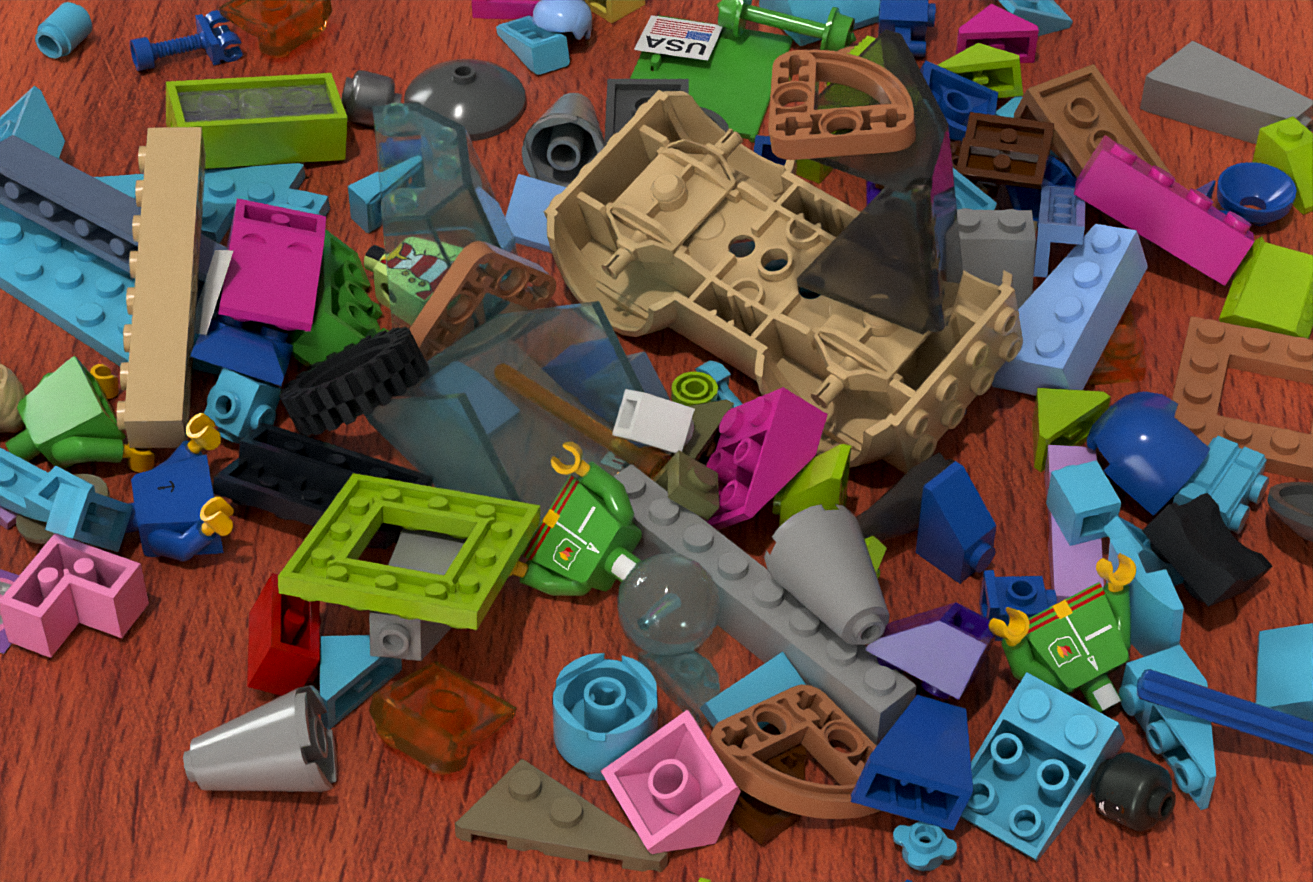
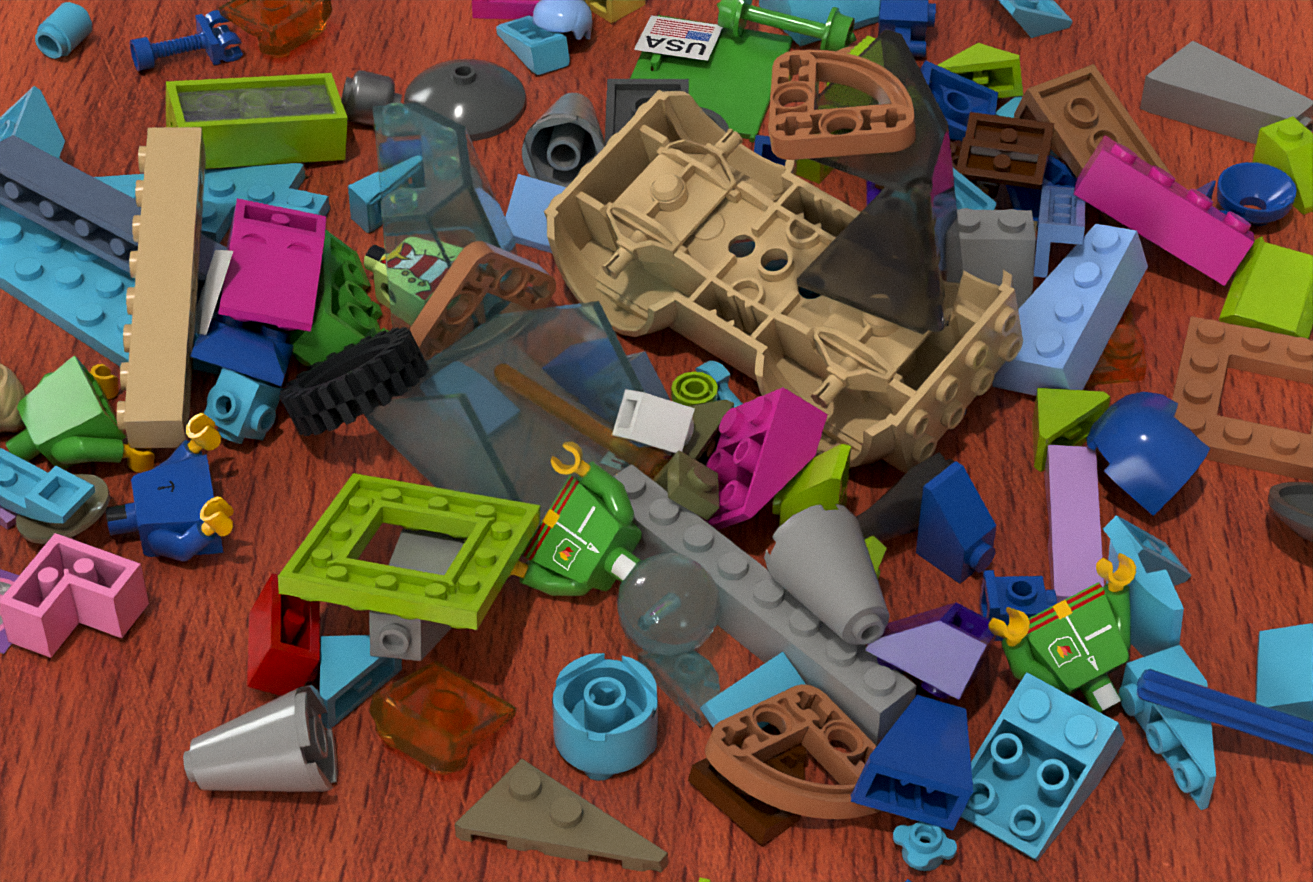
(89, 517): medium azure slope -> none
(302, 477): black brick -> none
(674, 787): bright pink slope -> none
(1000, 30): dark pink slope -> none
(1082, 502): medium azure brick -> none
(1133, 791): pearl dark grey head -> none
(1204, 550): black brick -> none
(1231, 478): medium azure brick -> none

